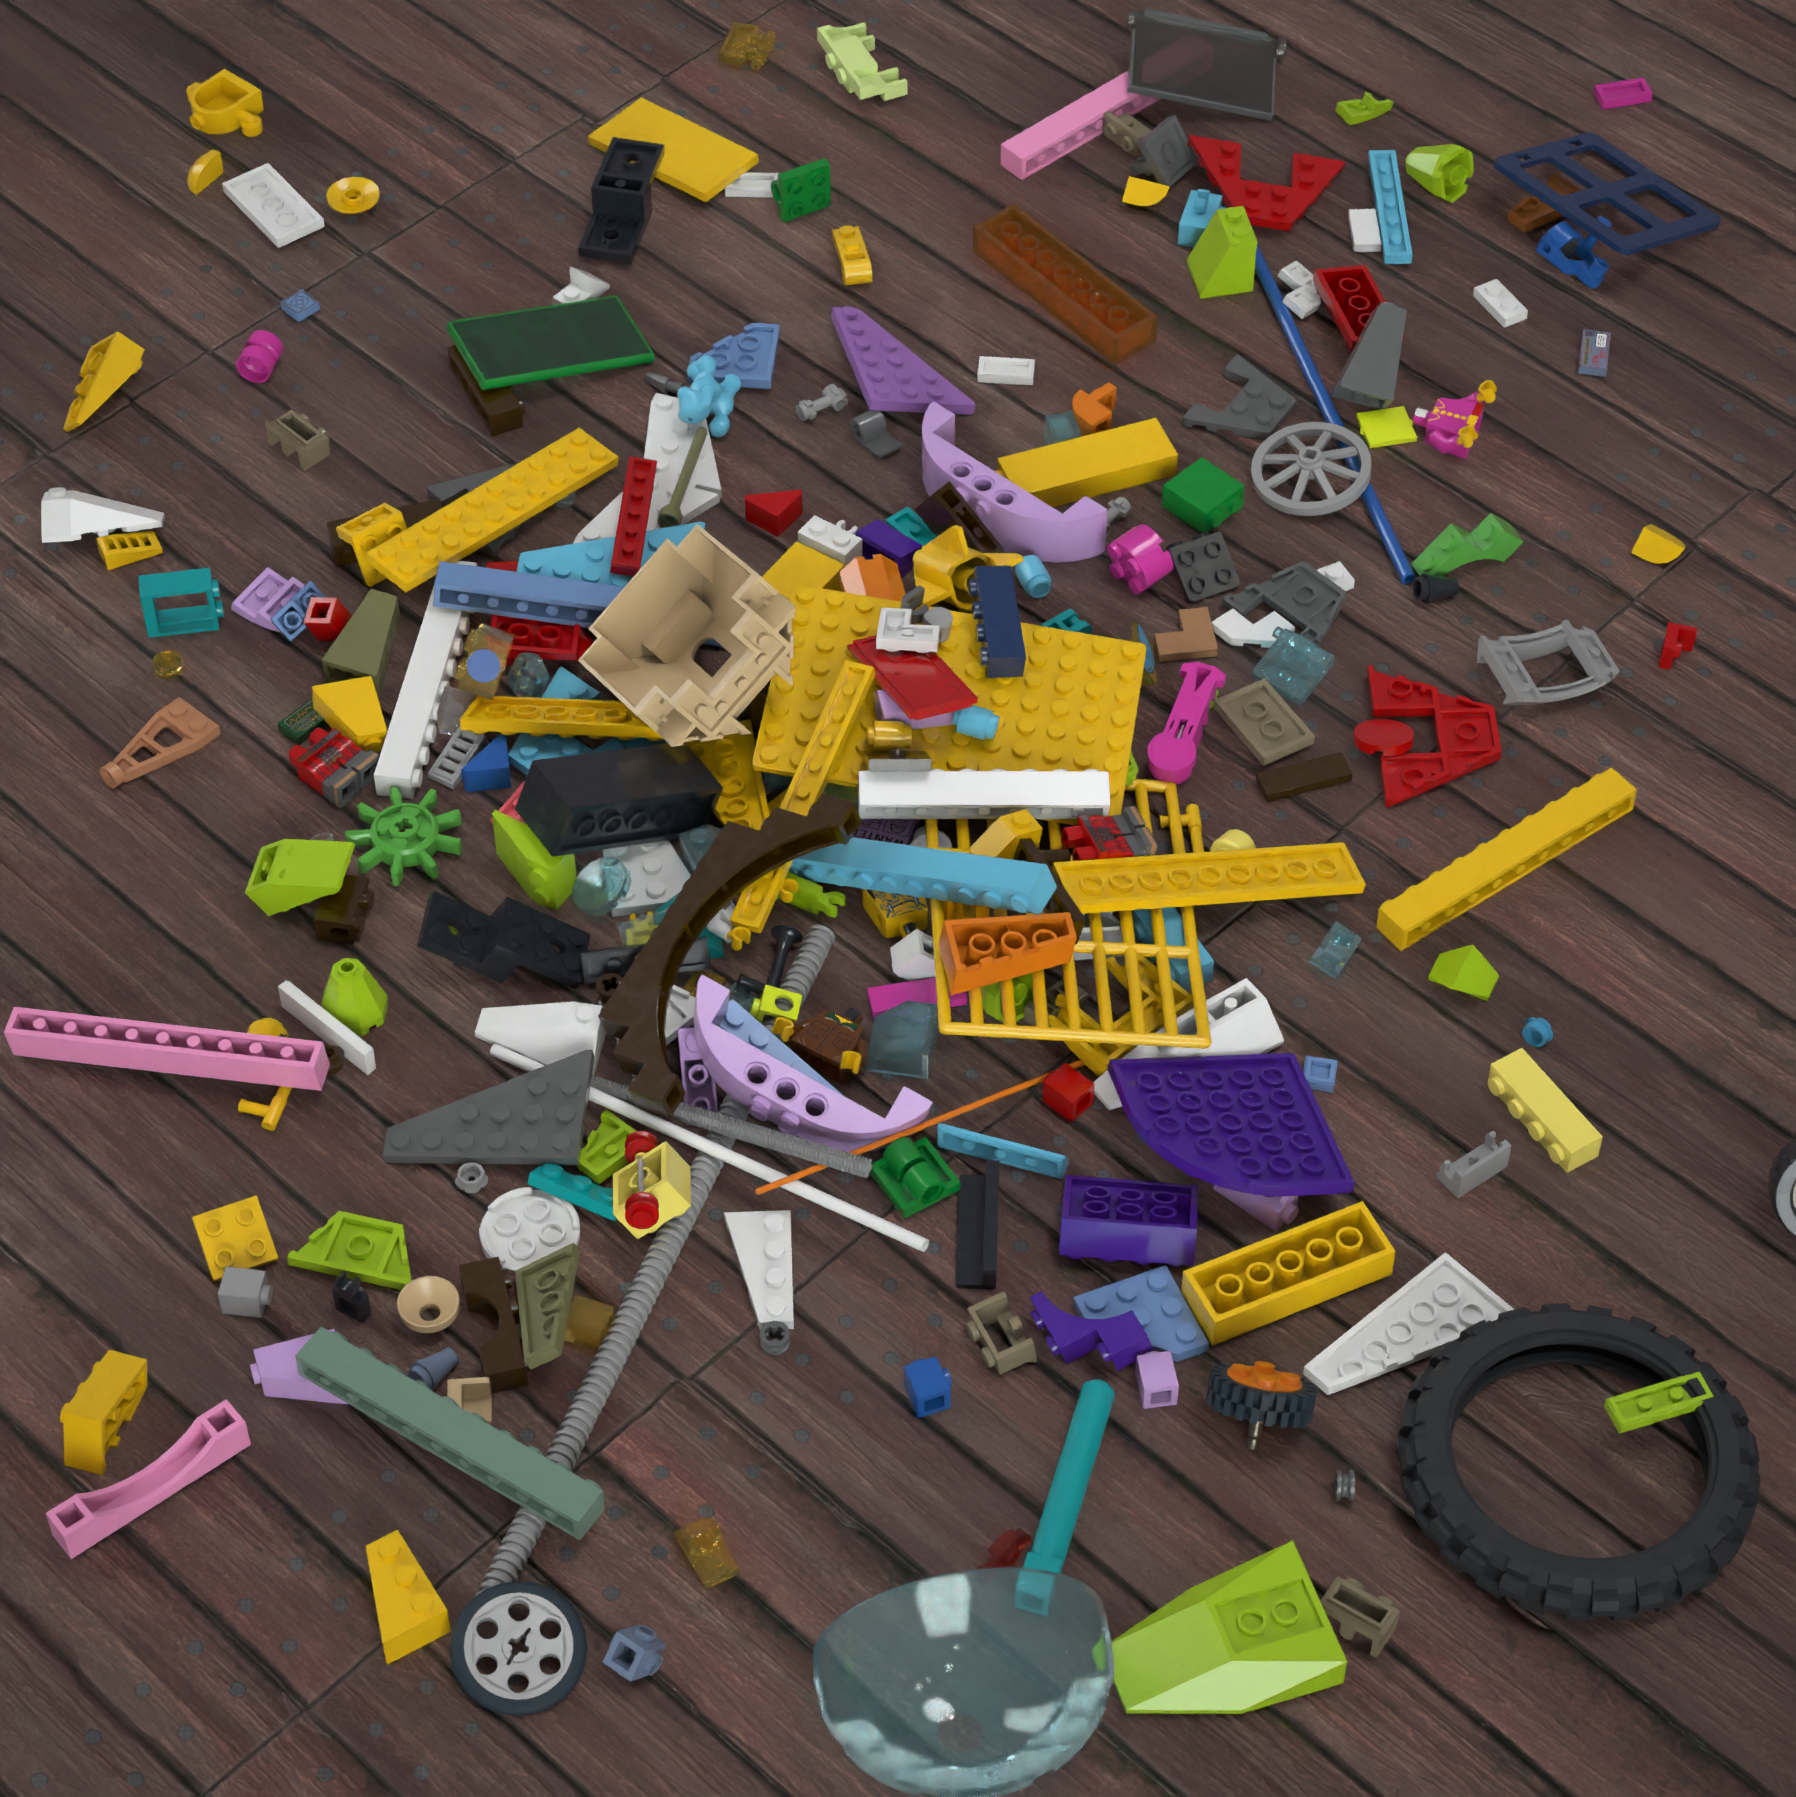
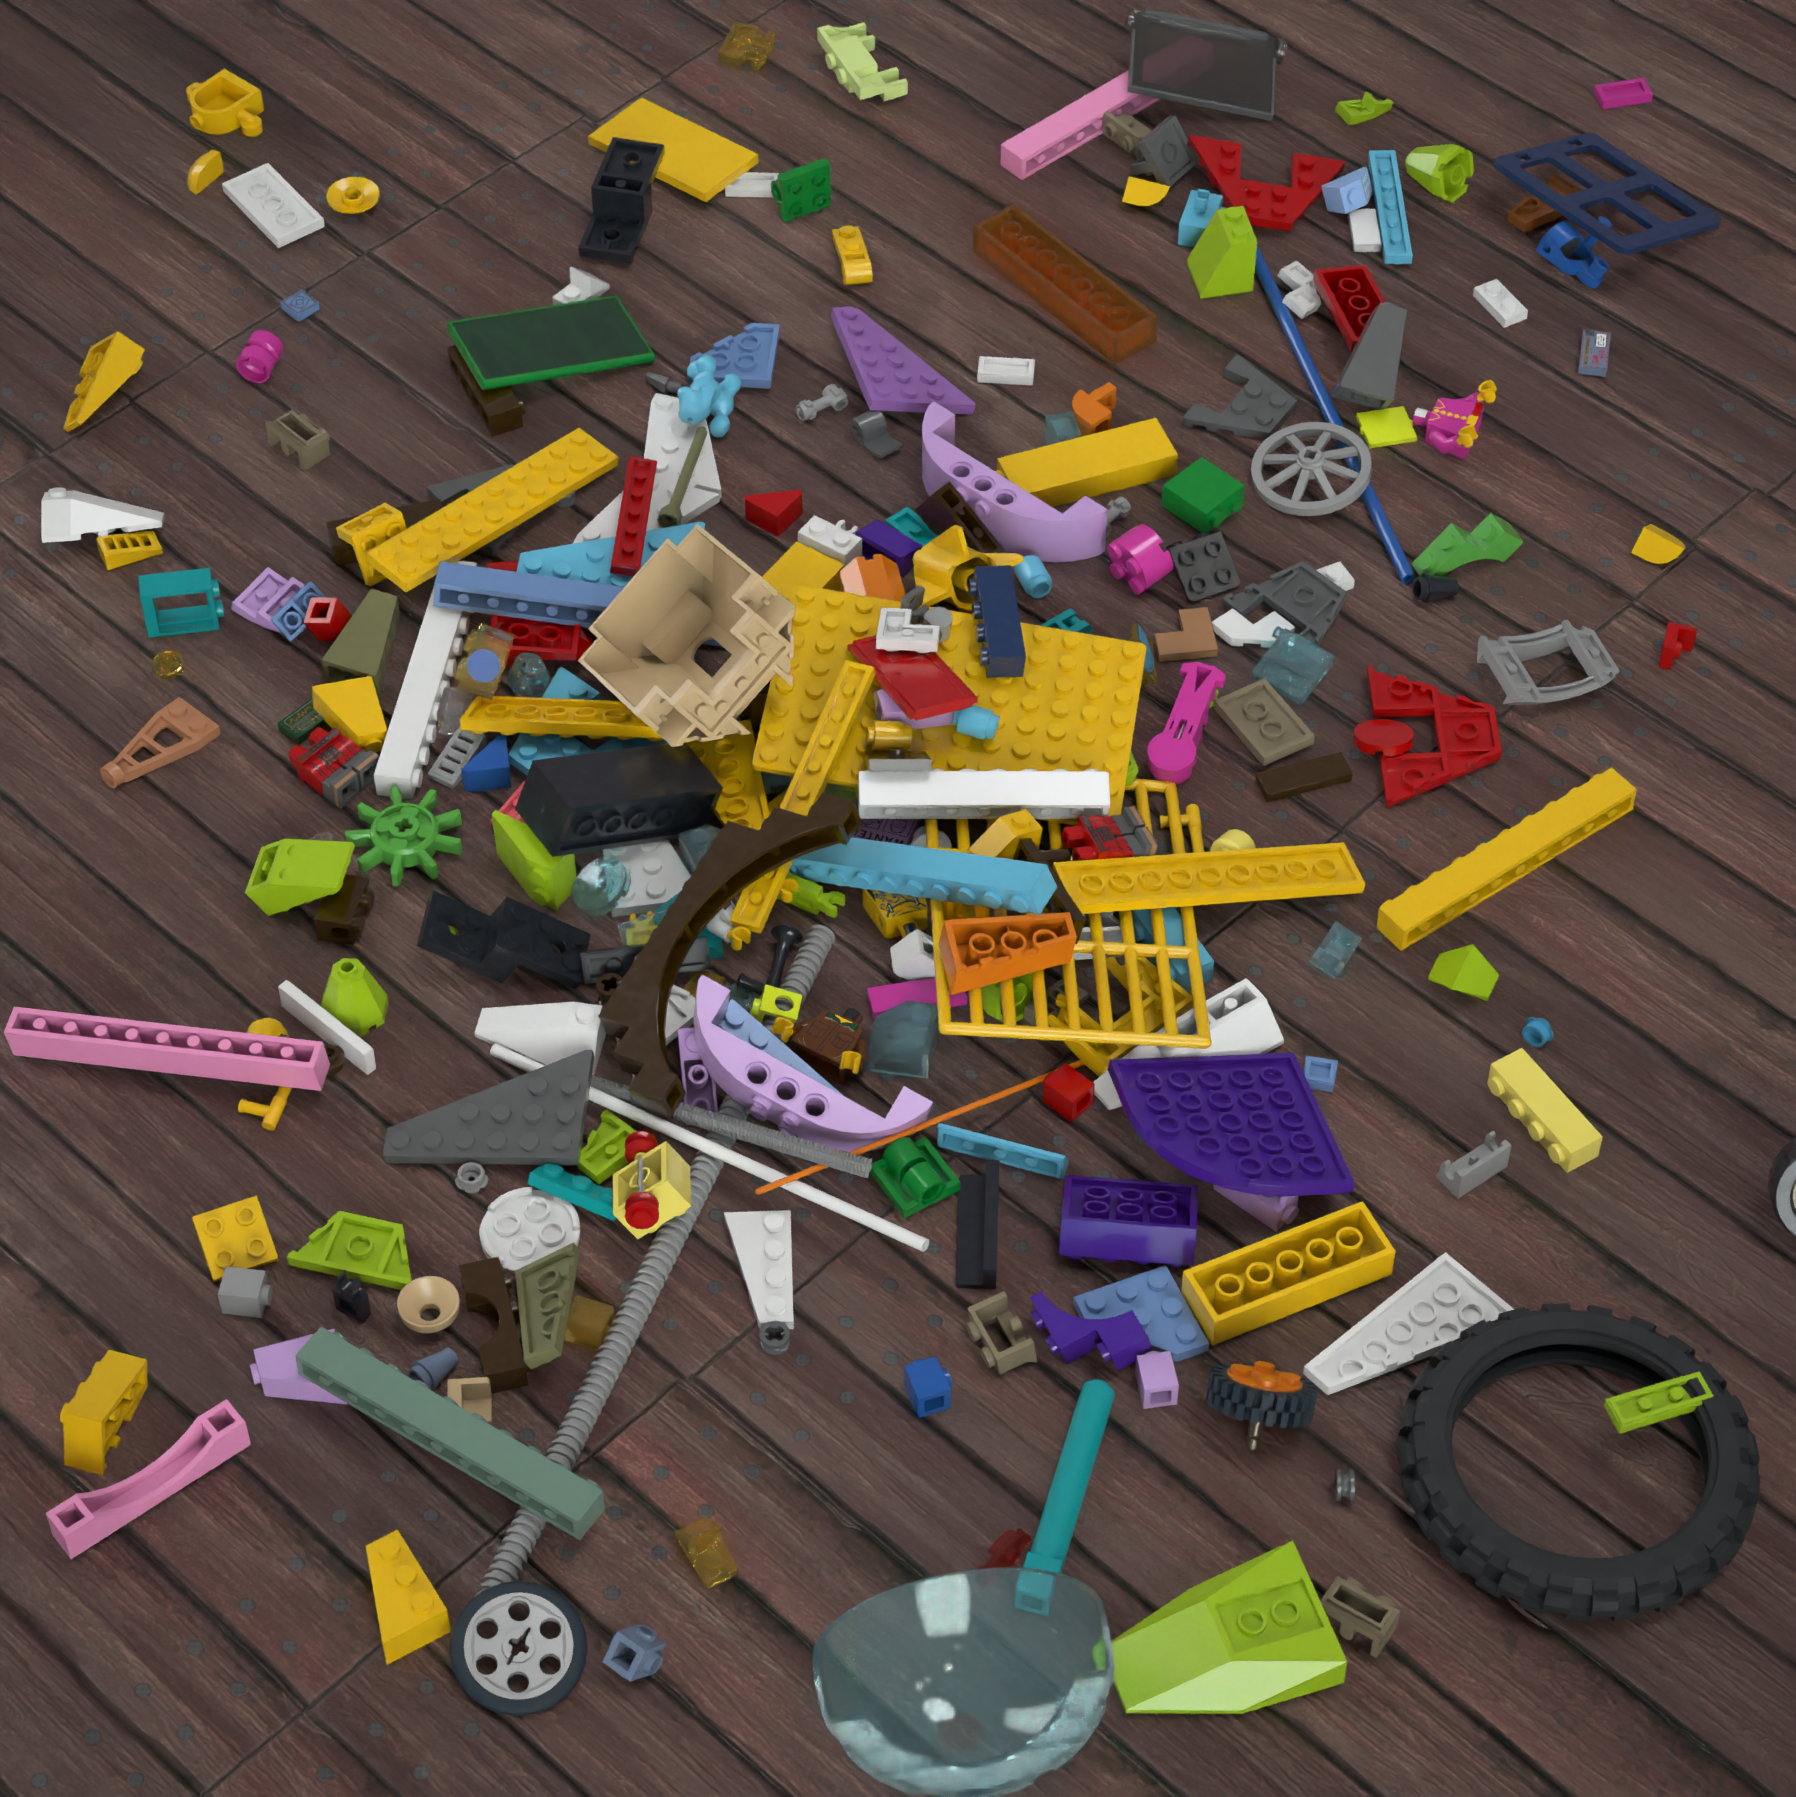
(1348, 192): none -> light blue slope

